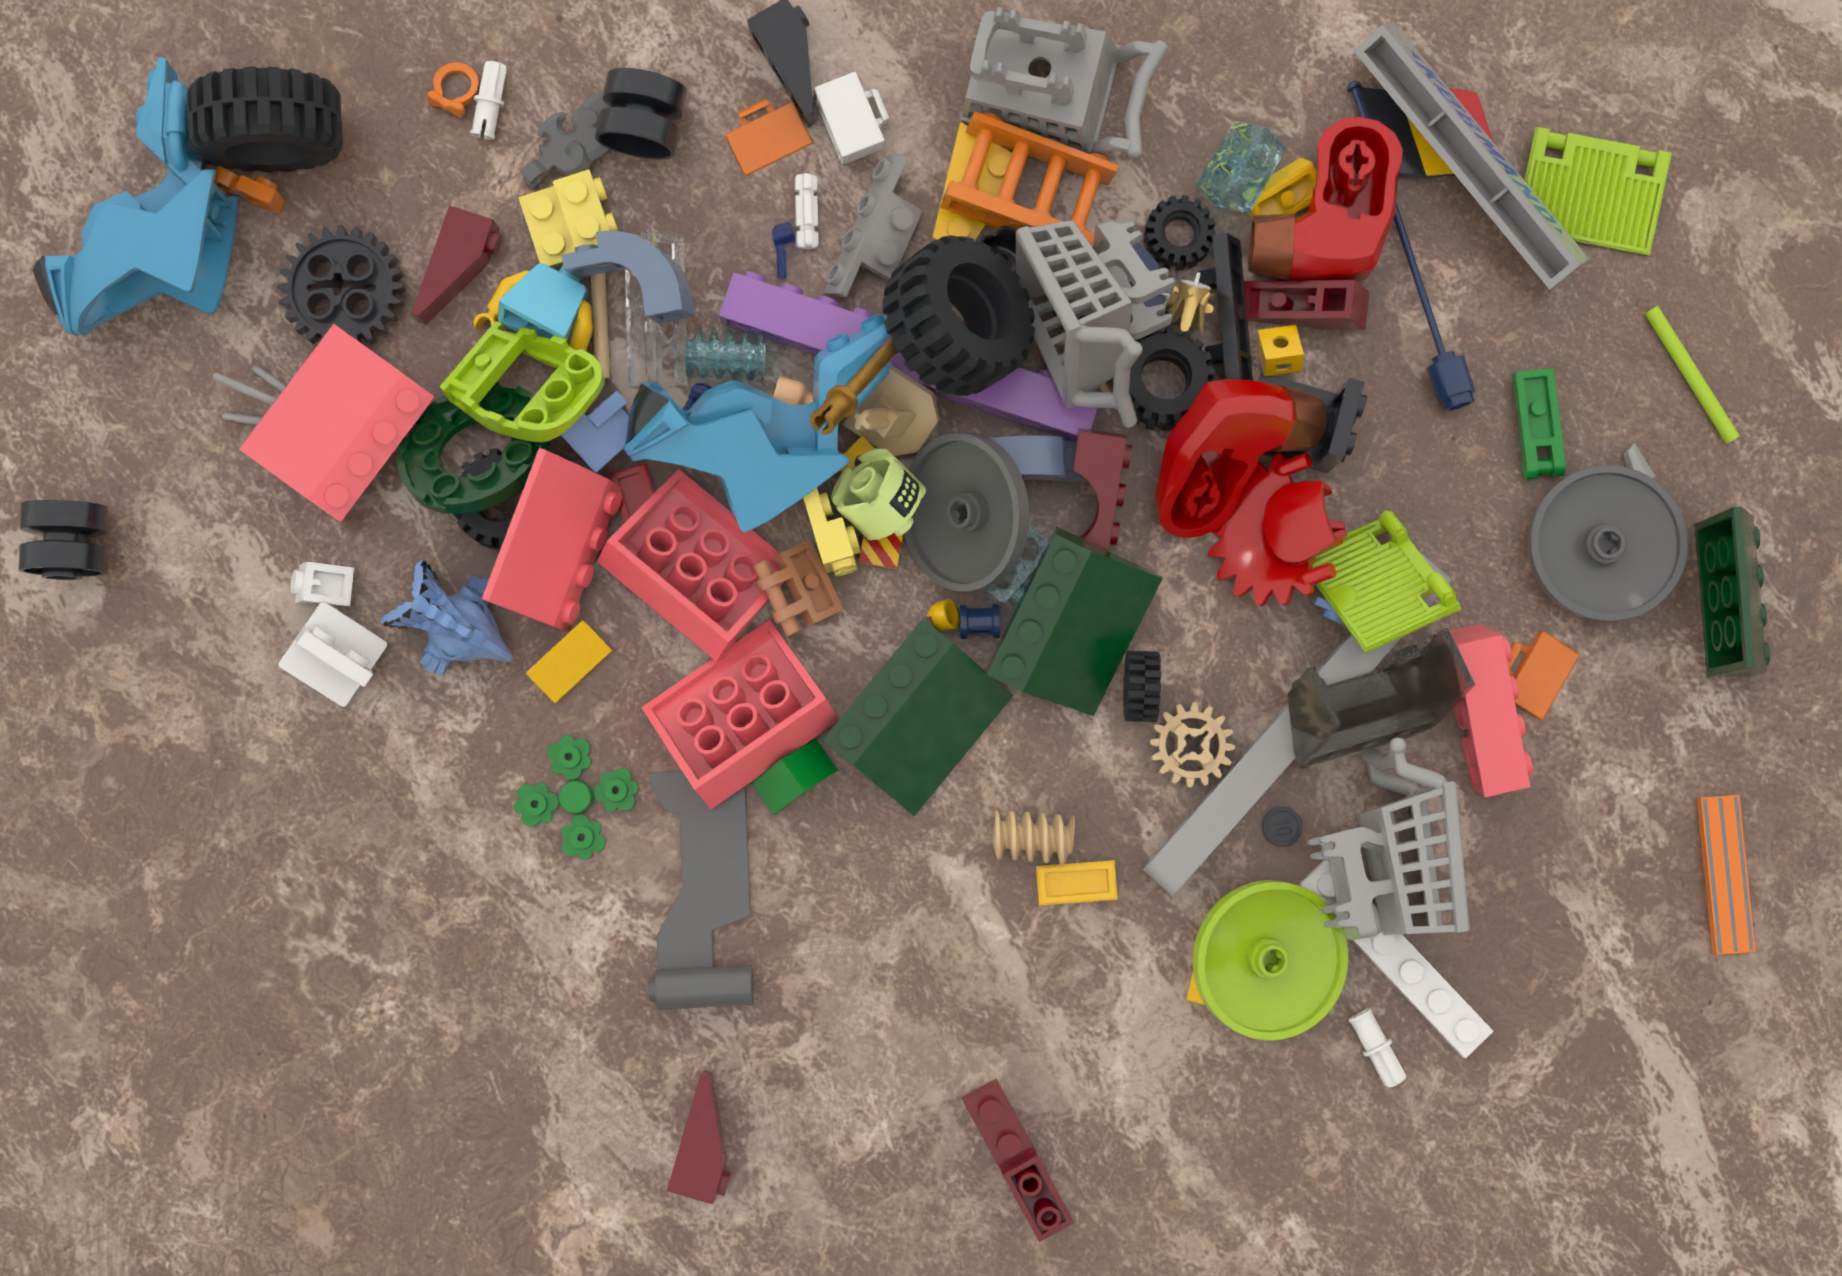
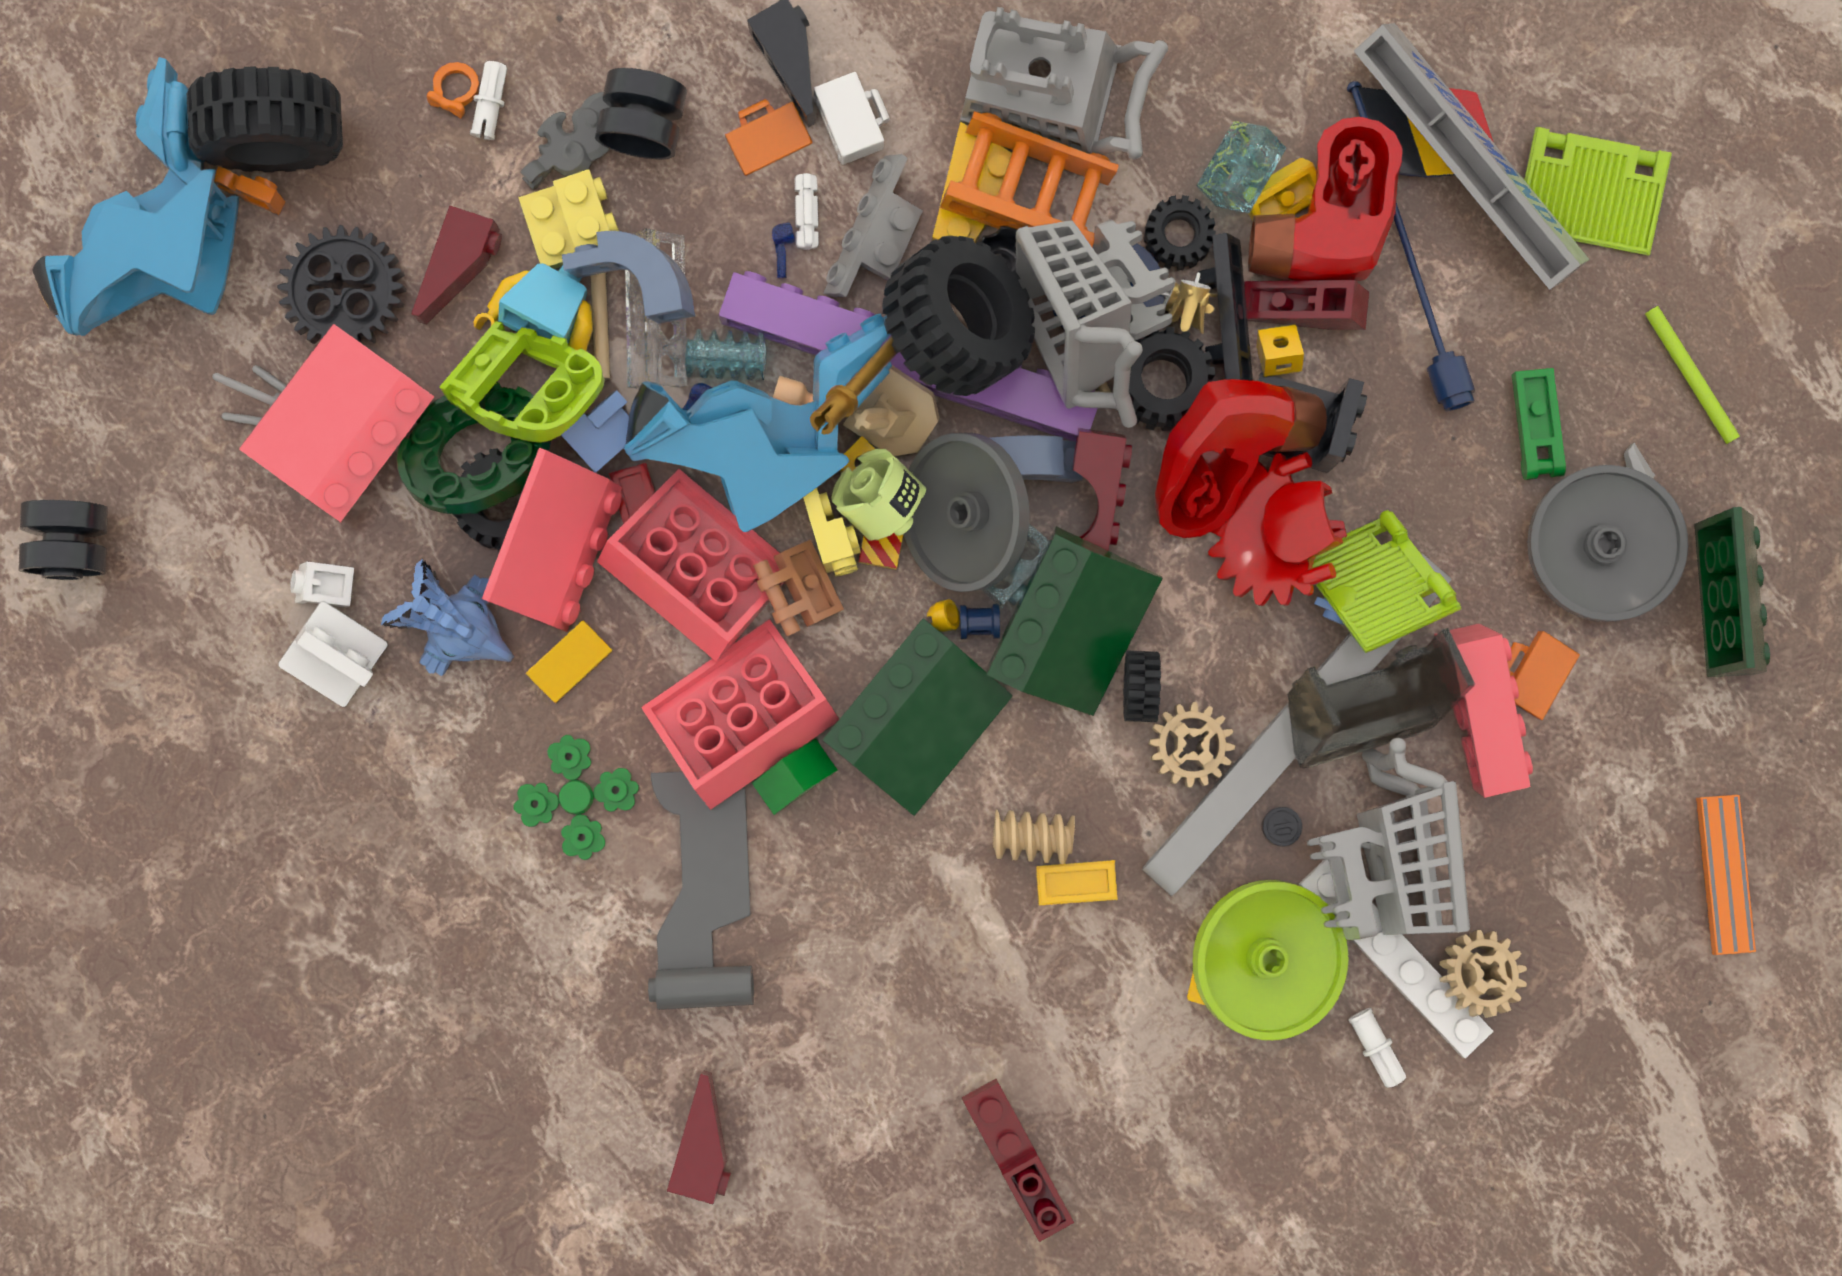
(1499, 972): none -> tan gear

